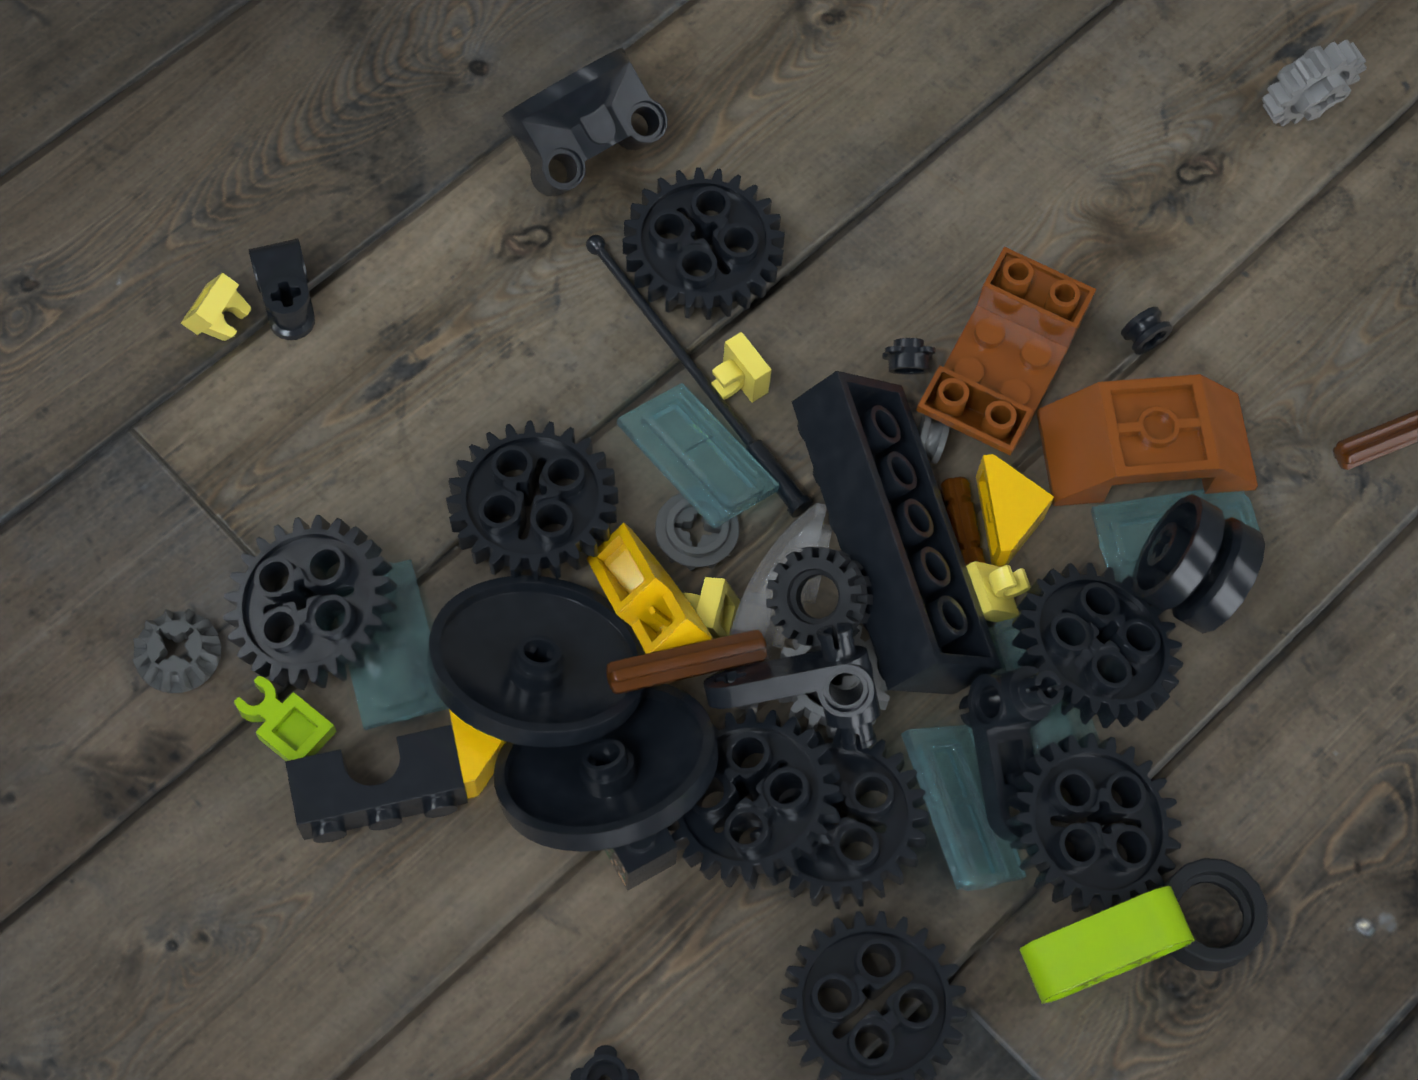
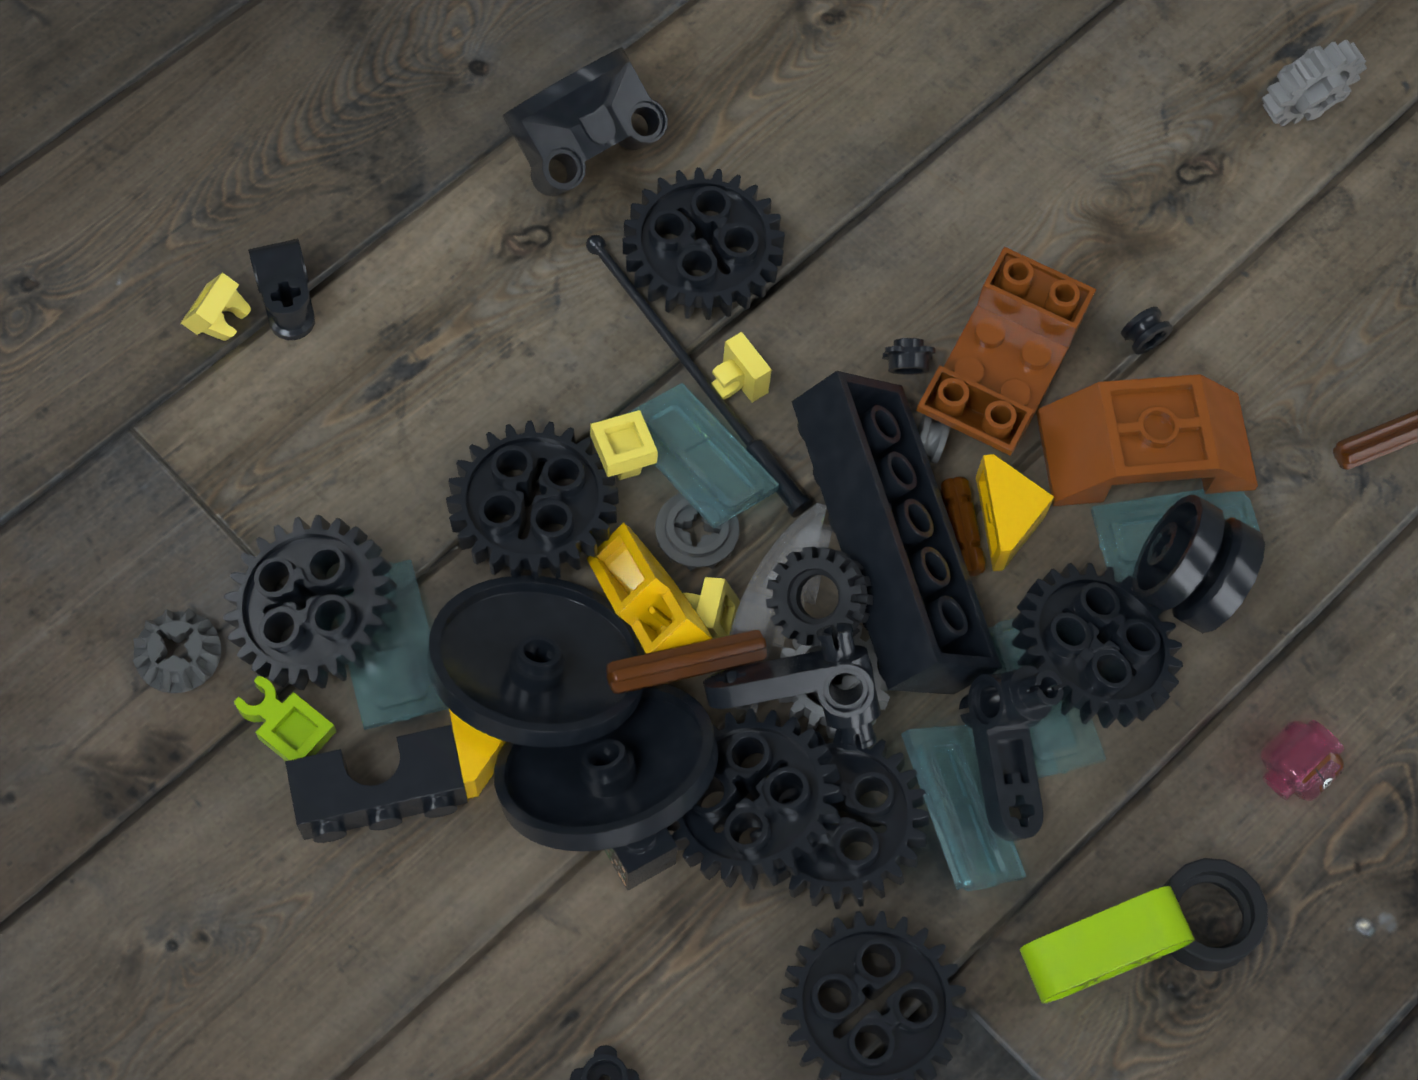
(624, 444): none -> light yellow tile
(997, 588): light yellow tile -> none
(1088, 774): black gear -> none
(1302, 760): none -> clear pink head

